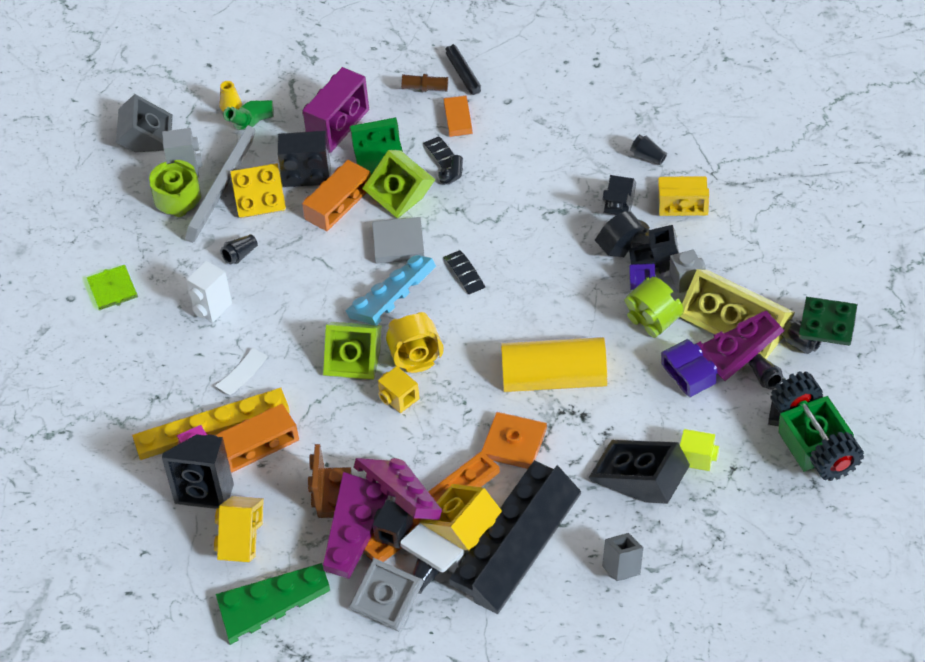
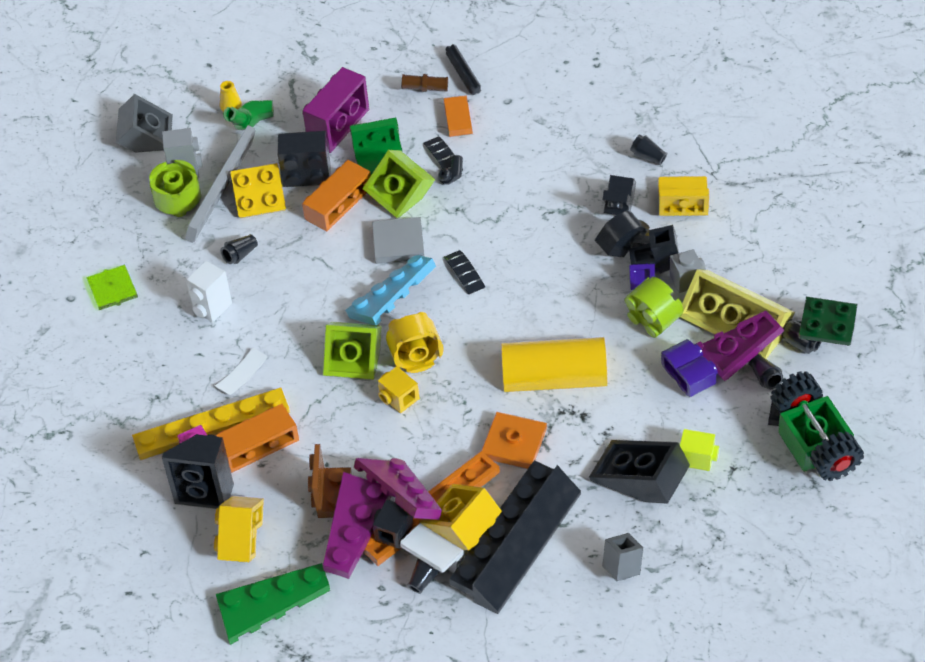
(386, 594): light grey tile -> none

